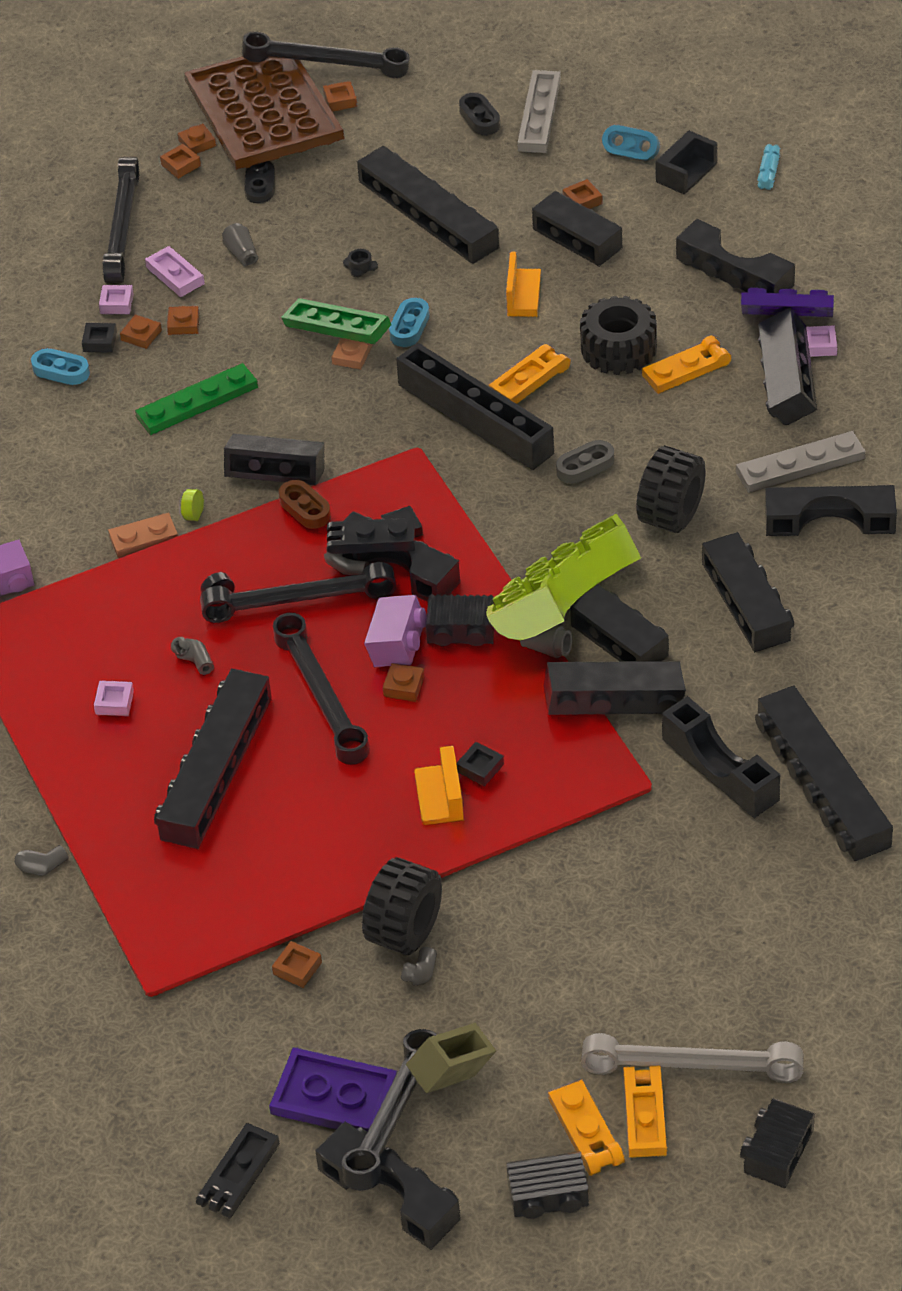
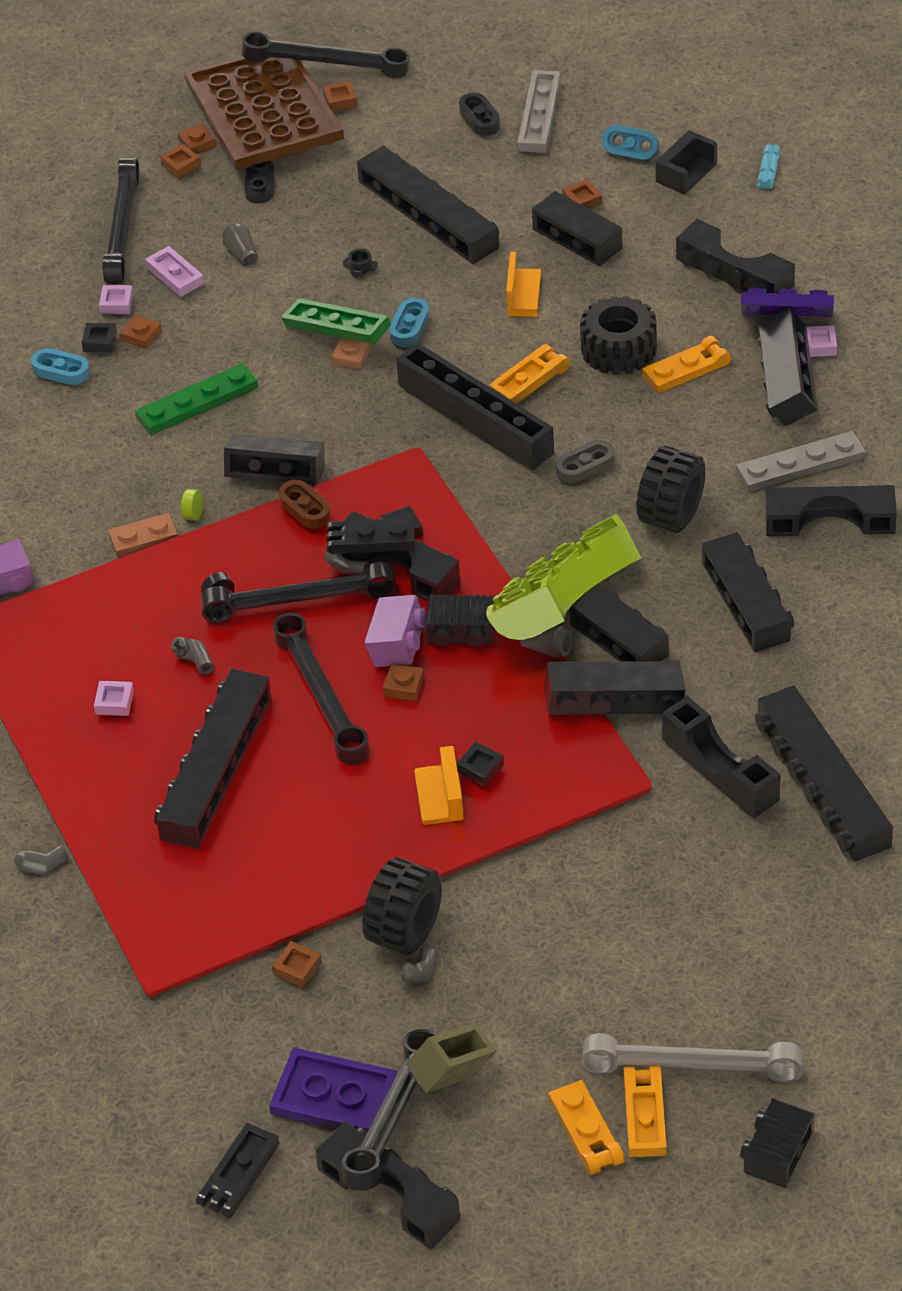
(183, 320): dark orange plate -> none
(547, 1185): black brick -> none

